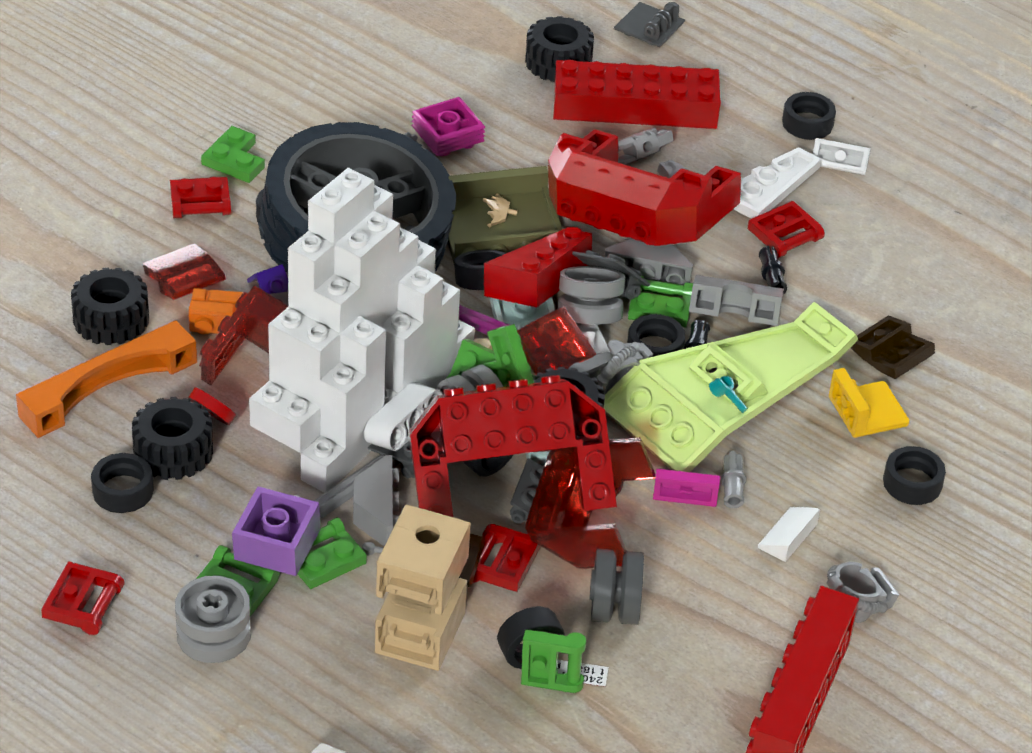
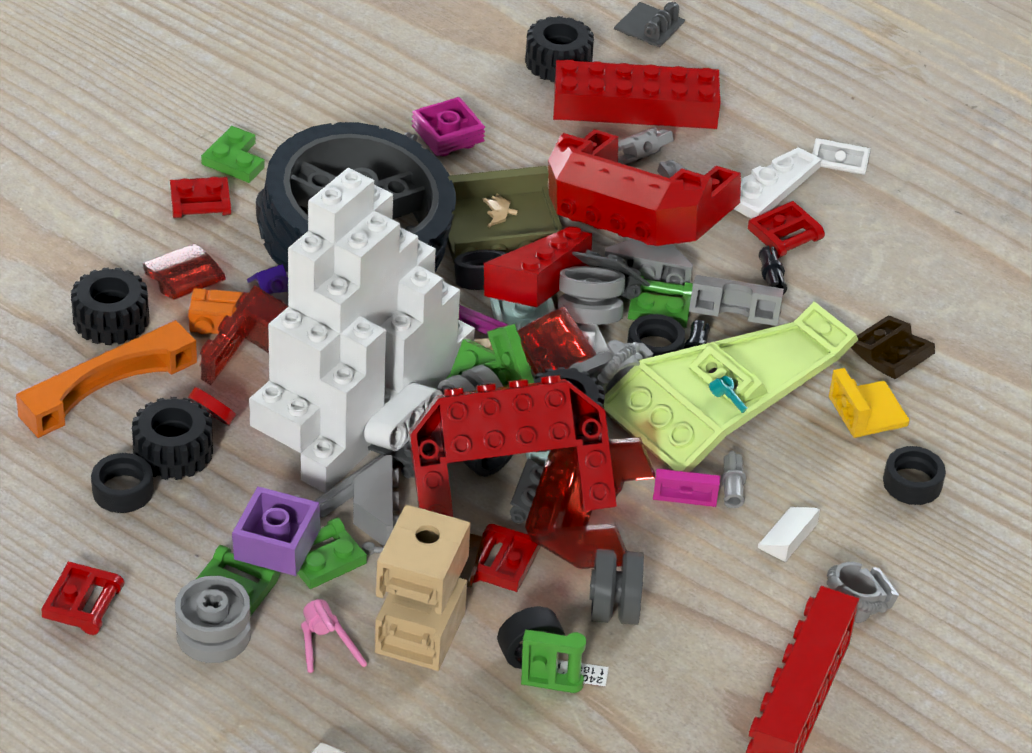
(322, 621): none -> bright pink plant
(808, 103): black tyre -> none

